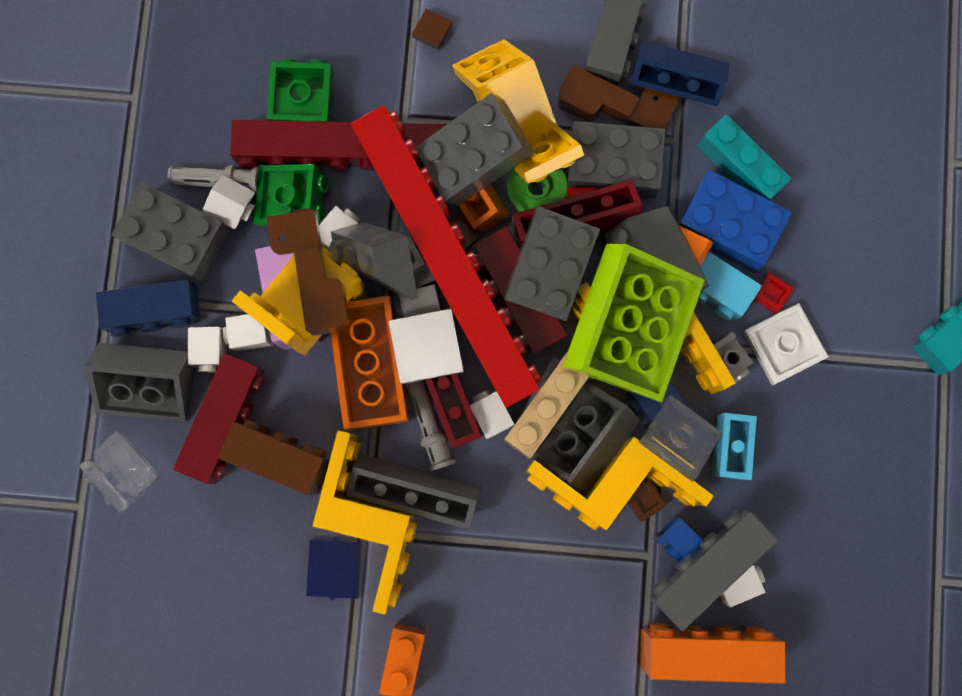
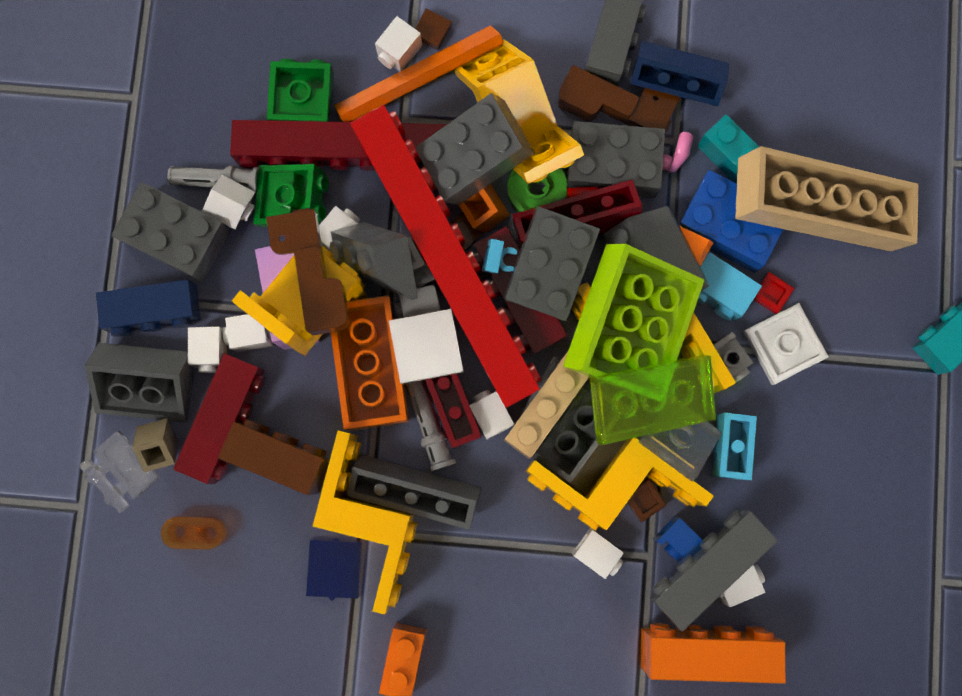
(155, 445): none -> dark tan brick
(195, 532): none -> clear orange plate
(398, 44): none -> white brick
(419, 74): none -> orange tile
(494, 257): none -> medium azure tile
(598, 554): none -> white brick
(652, 399): none -> clear neon green tile
(681, 153): none -> bright pink arm
(826, 200): none -> tan brick

